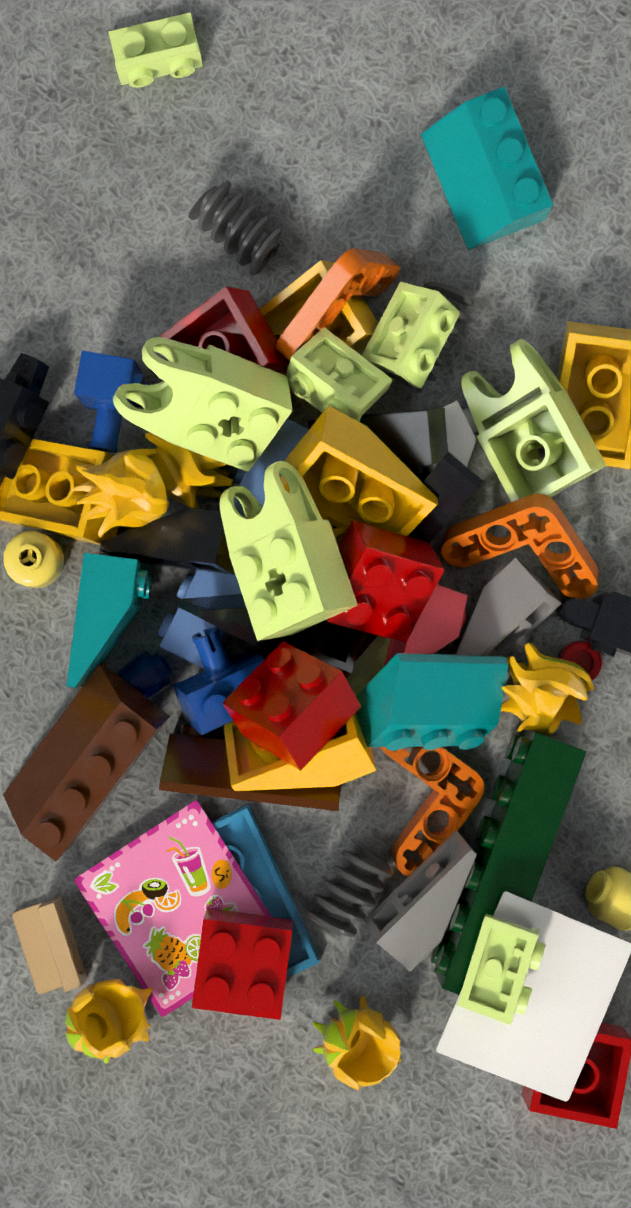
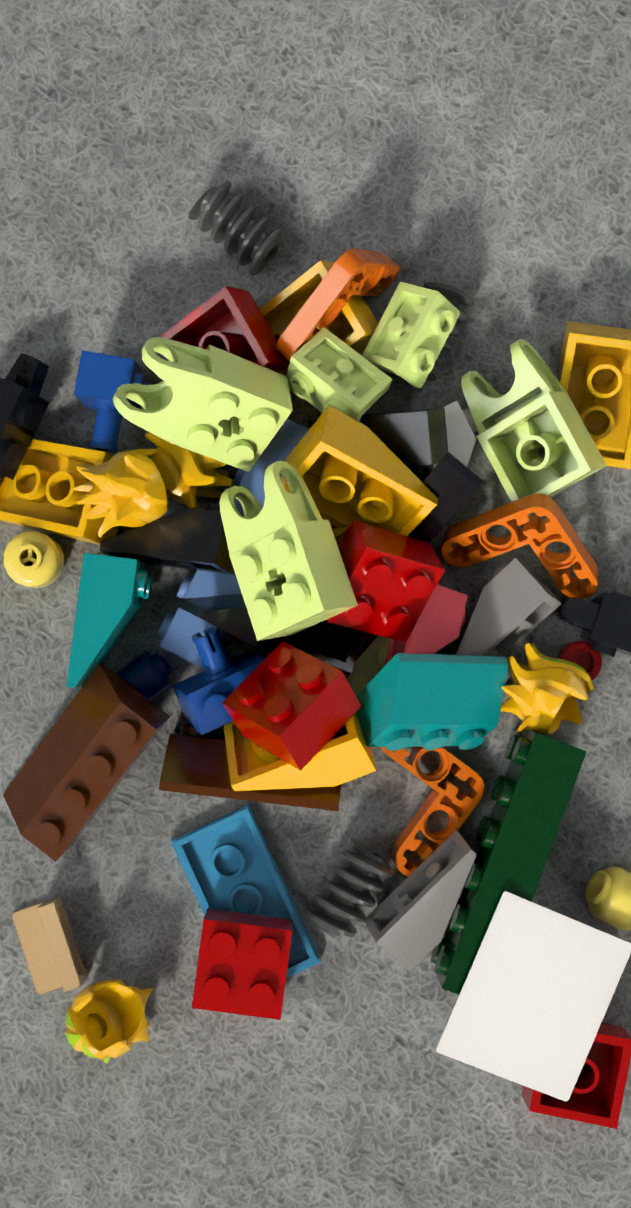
(156, 50): yellowish green bracket -> none
(156, 900): sticker -> none
(359, 1045): yellow hair -> none
(487, 169): teal slope -> none
(500, 968): yellowish green bracket -> none

